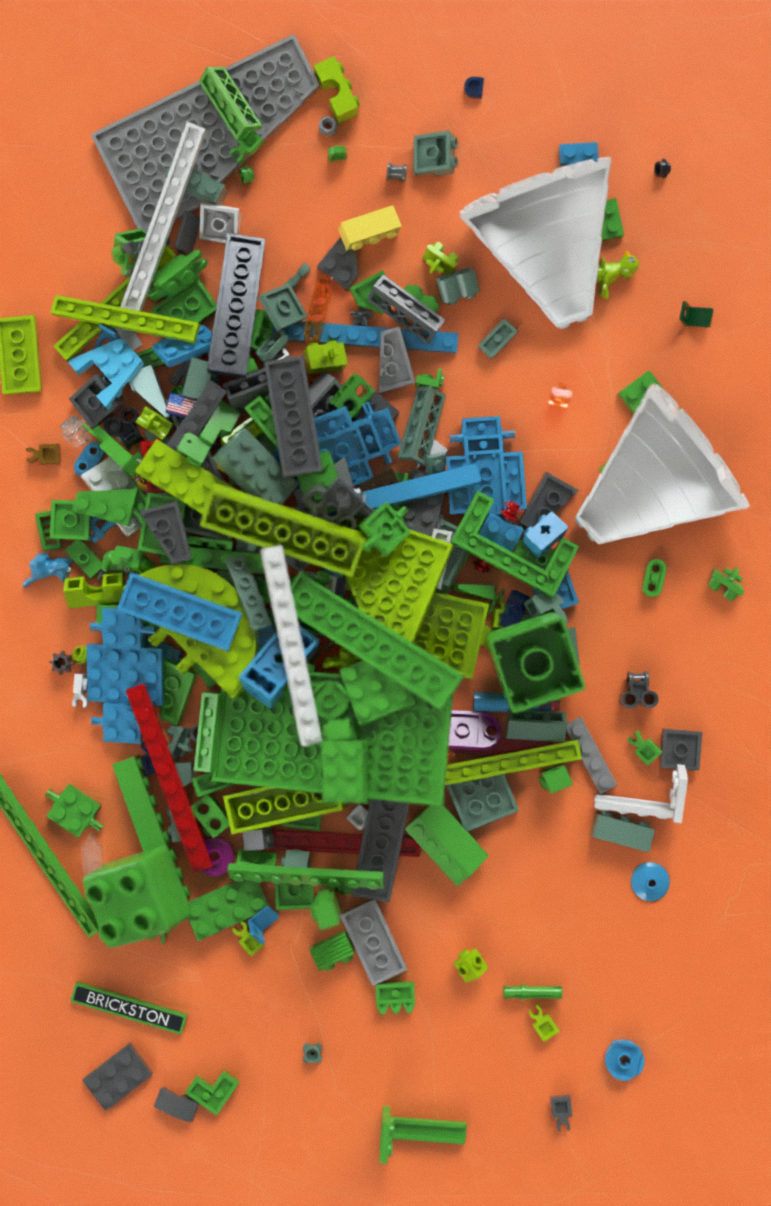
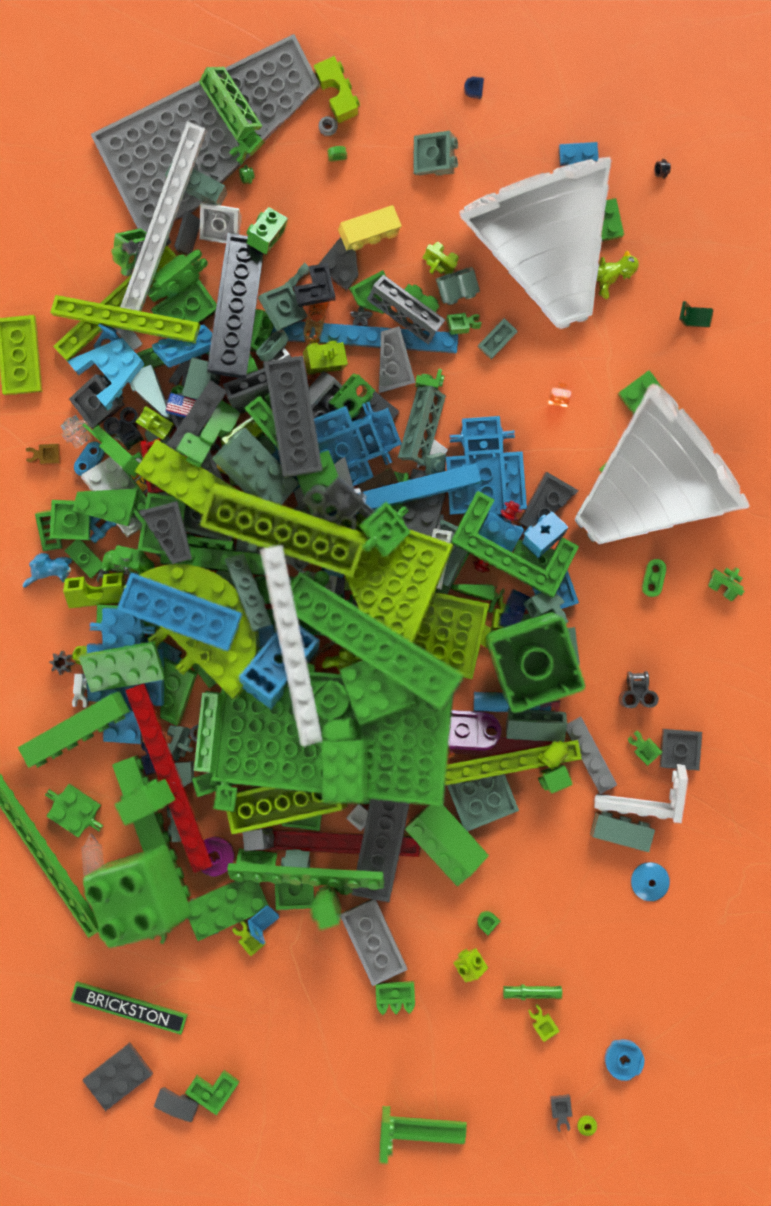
(74, 729): none -> bright green brick
(122, 666): none -> bright green plate
(144, 801): none -> bright green brick
(215, 812): bright green brick -> none
(225, 797): none -> bright green bracket
(266, 230): none -> bright green brick
(308, 1057): sand green plate -> none
(318, 291): none -> black plate
(332, 951): bright green brick -> none
(396, 172): dark grey bush -> none
(461, 323): none -> bright green plate
(487, 921): none -> bright green tile
(555, 754): none -> lime brick
(587, 1120): none -> lime plate

